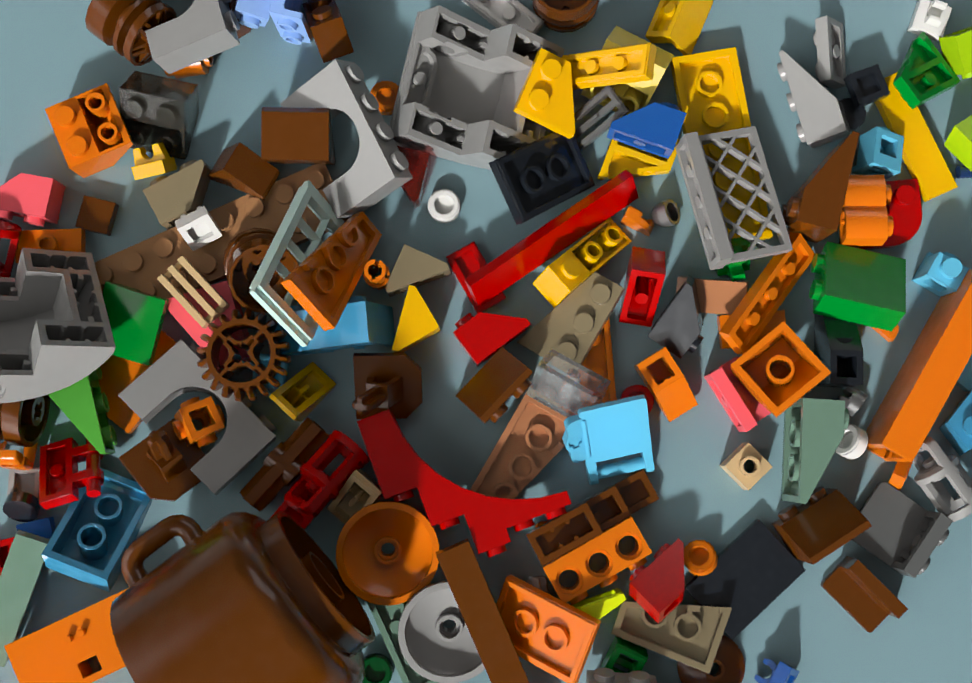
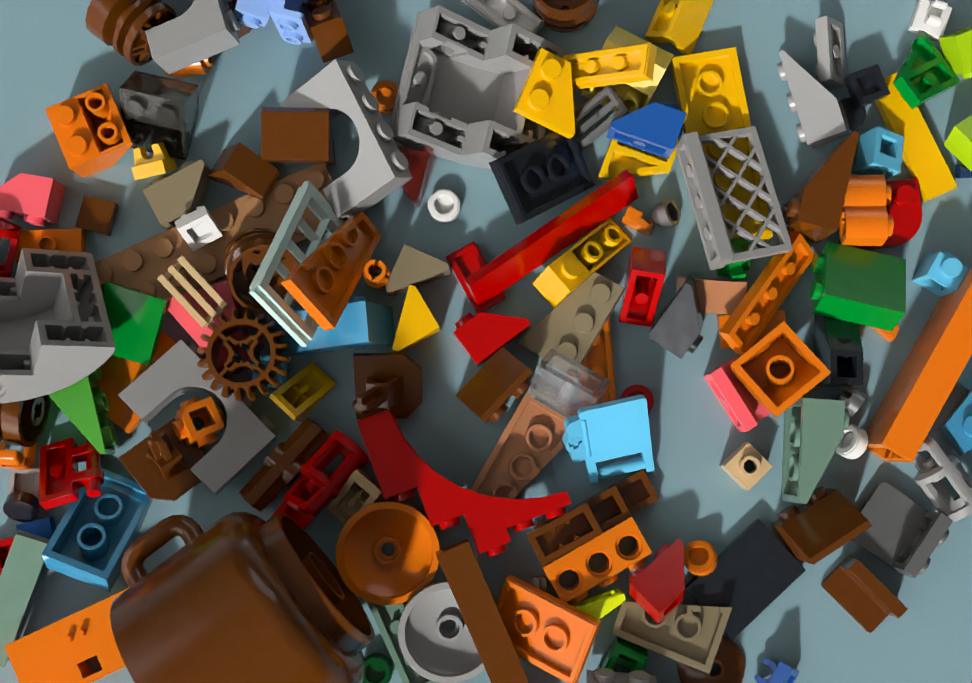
(666, 383): orange slope -> none
(899, 474): orange tile -> none

